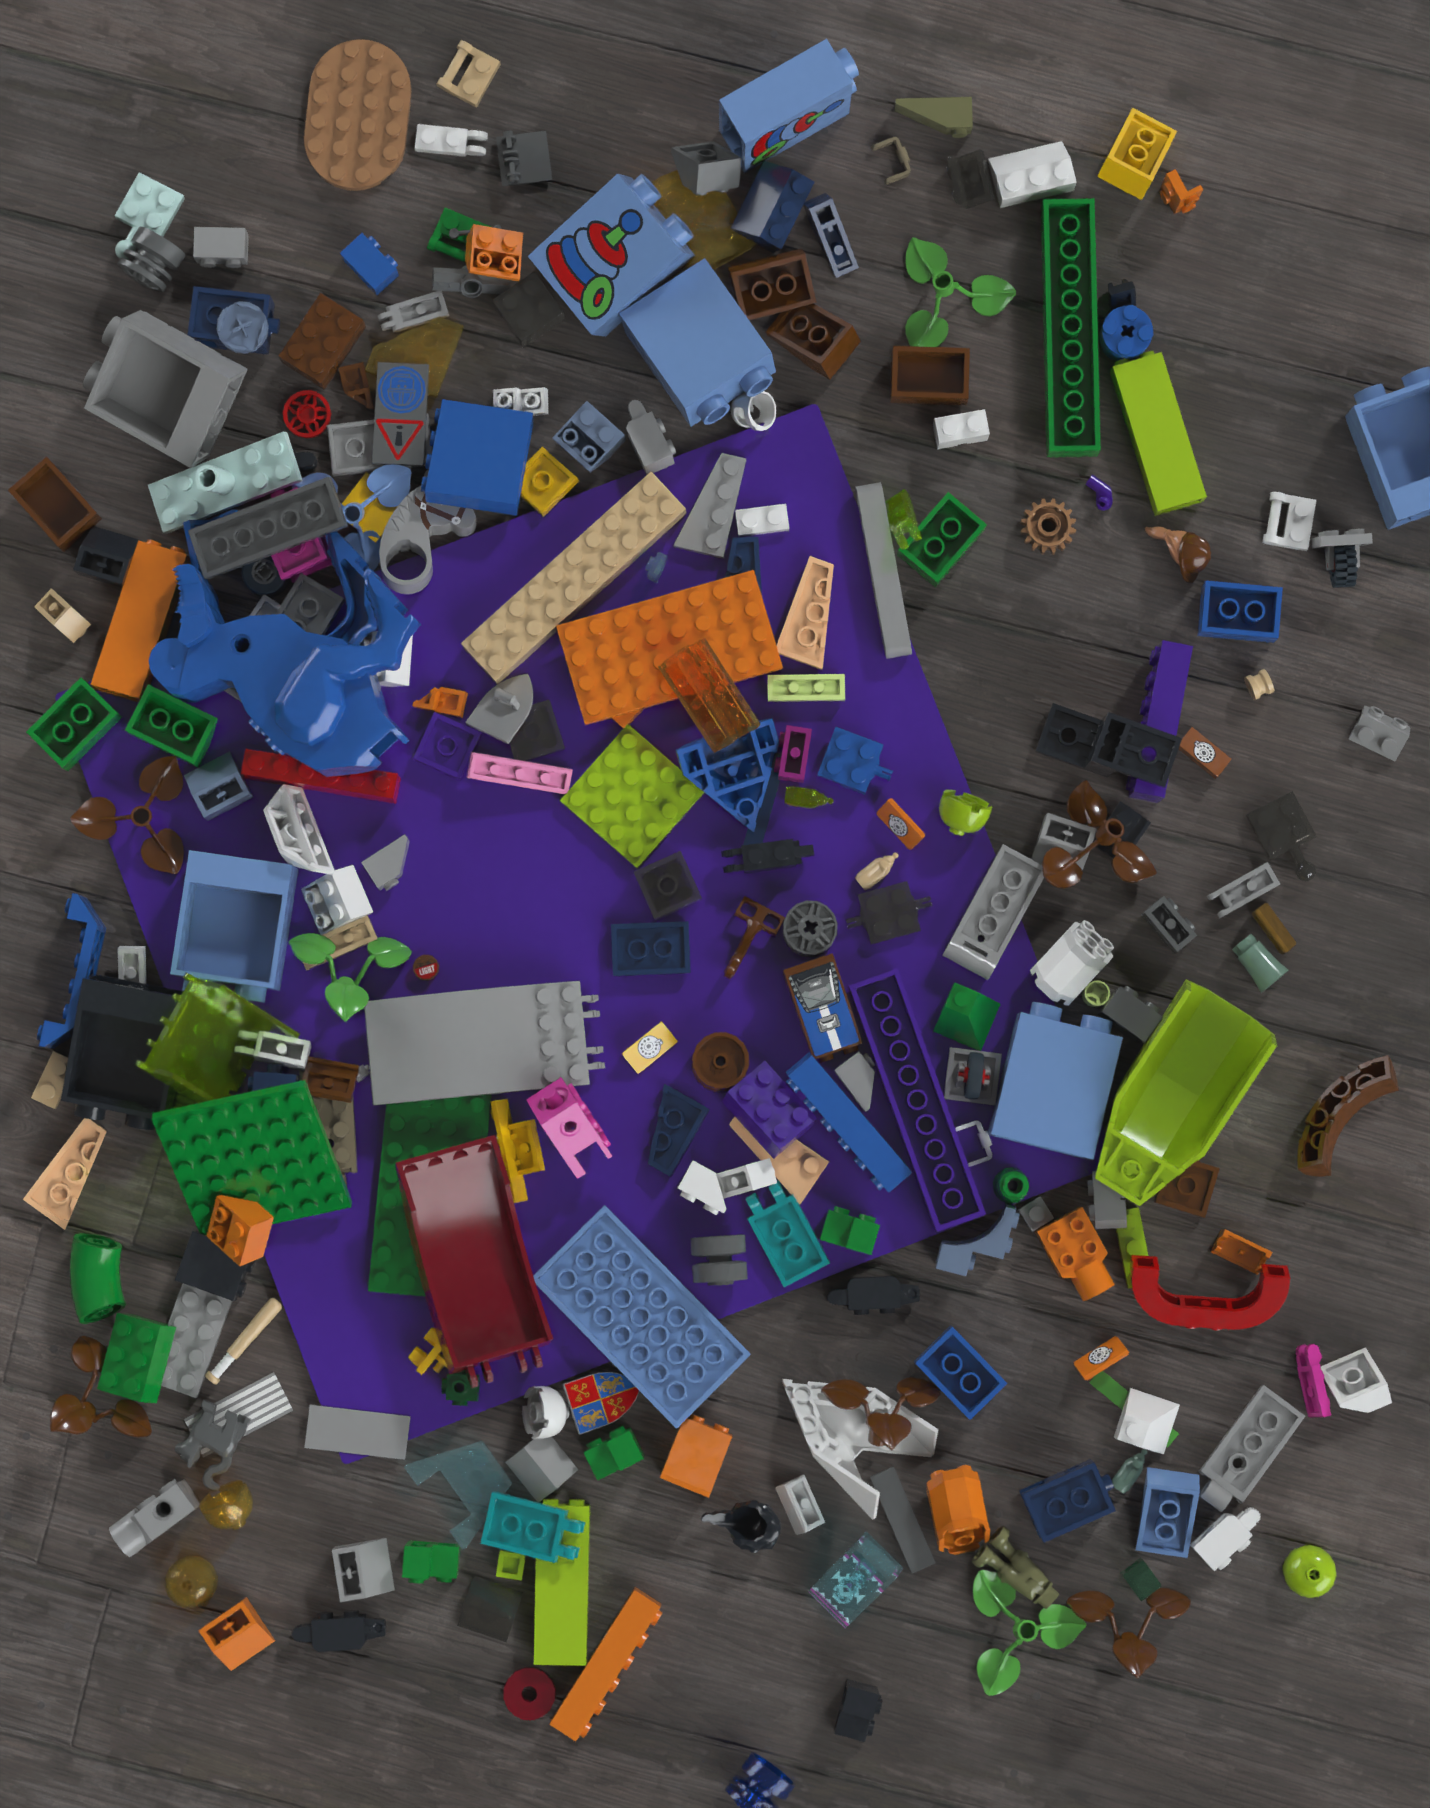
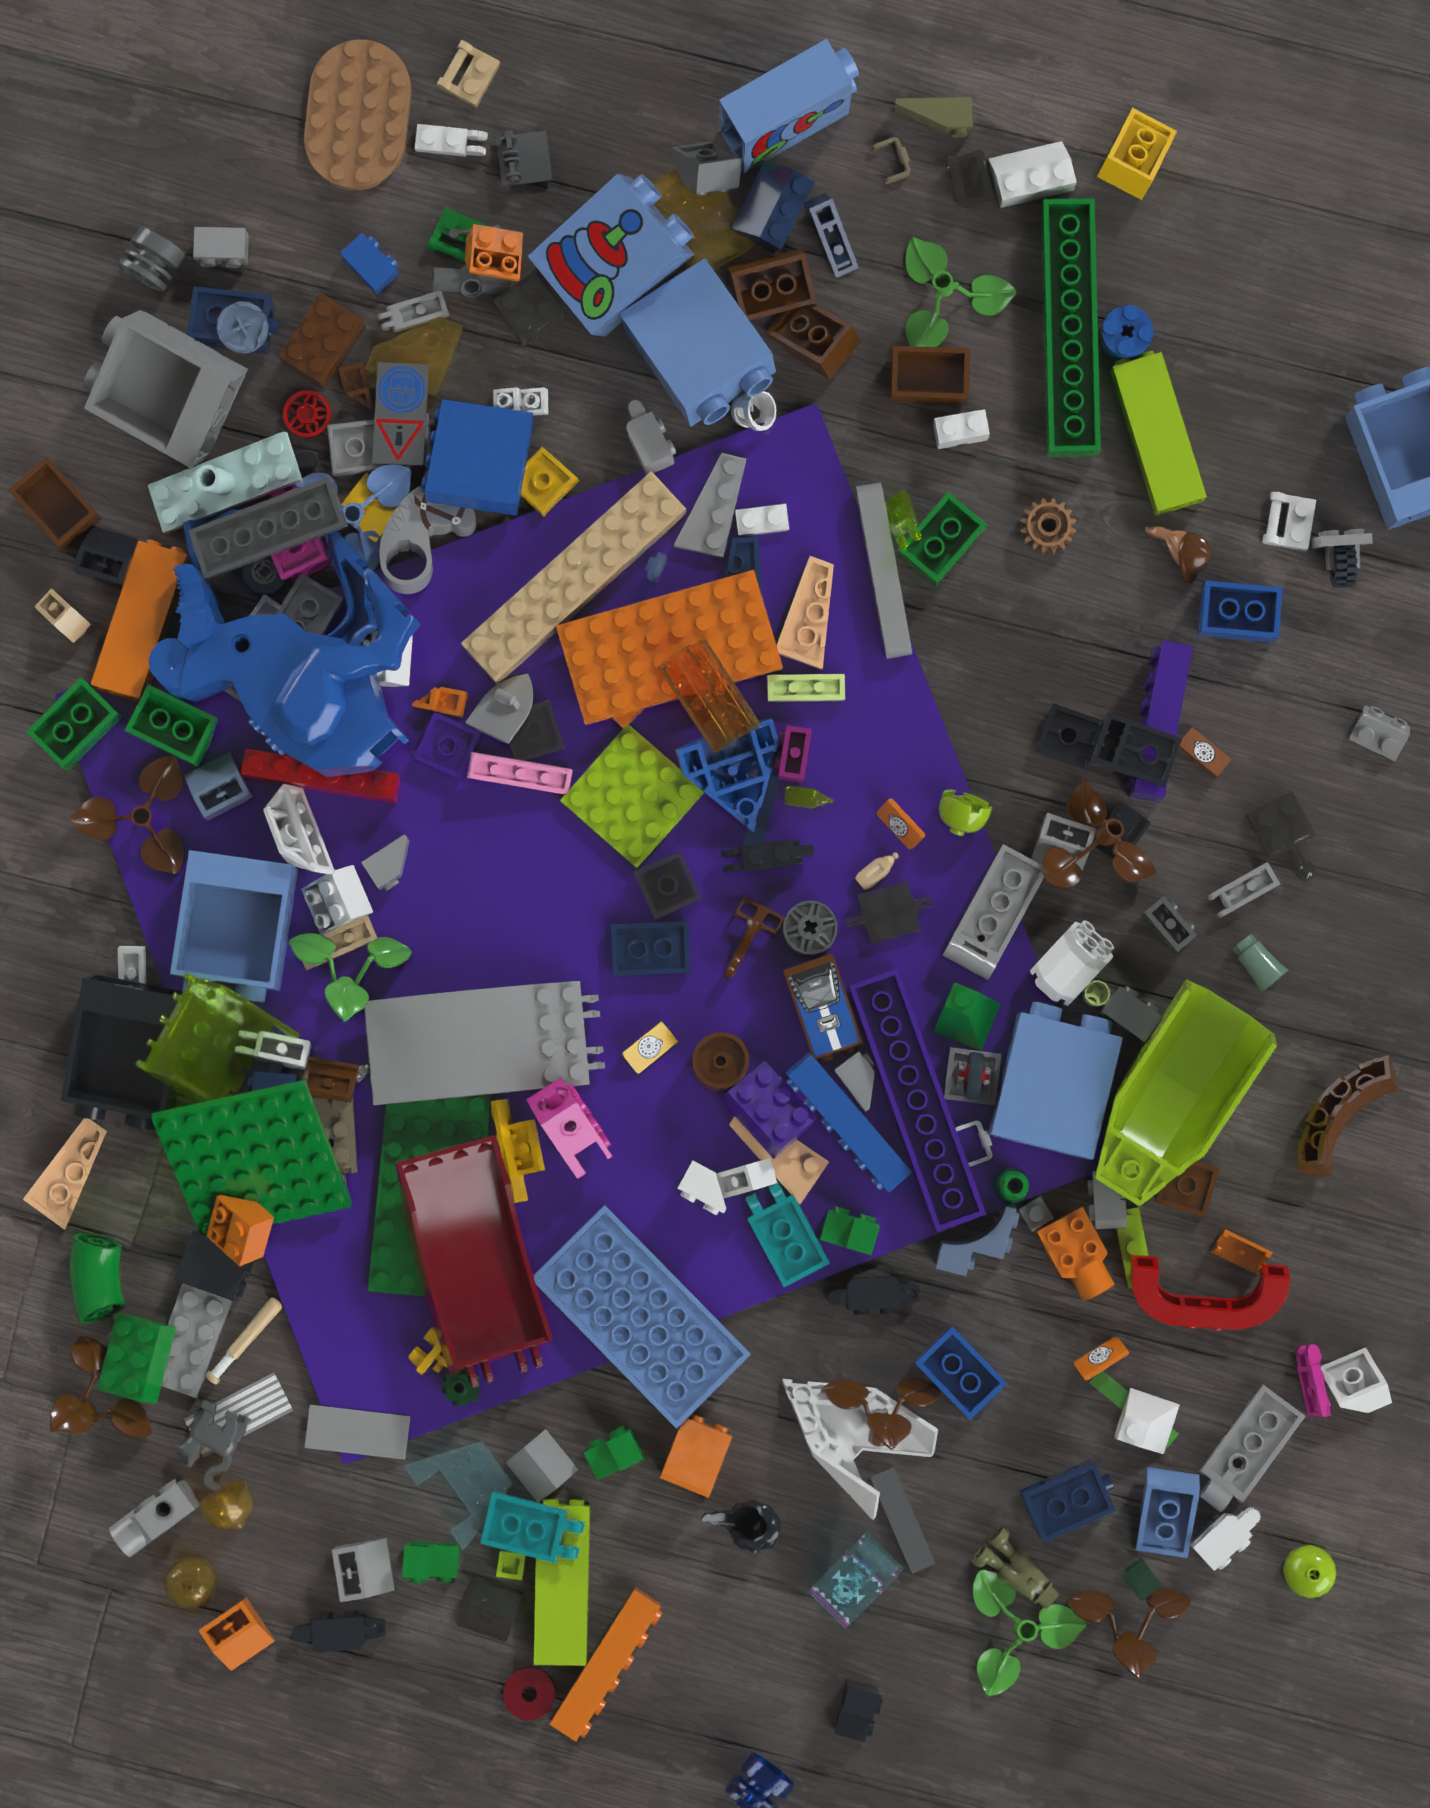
(52, 1080): tan plate -> none
(86, 963): blue slope -> none
(148, 206): light aqua plate -> none
(426, 967): tile -> none
(544, 1412): white cylinder -> none
(589, 437): sand blue slope -> none
(599, 1399): shield -> none
(675, 1129): dark blue wing -> none
(719, 1251): dark grey wheel -> none
(800, 1505): white slope -> none
(852, 761): blue plate -> none
(958, 1510): orange brick -> none
(1103, 493): dark purple arm -> none
(1121, 294): black tile -> none
(1129, 1472): sand green piece -> none
(1176, 195): orange bracket -> none
(1259, 684): tan wheel -> none
(1274, 928): pearl gold slope -> none

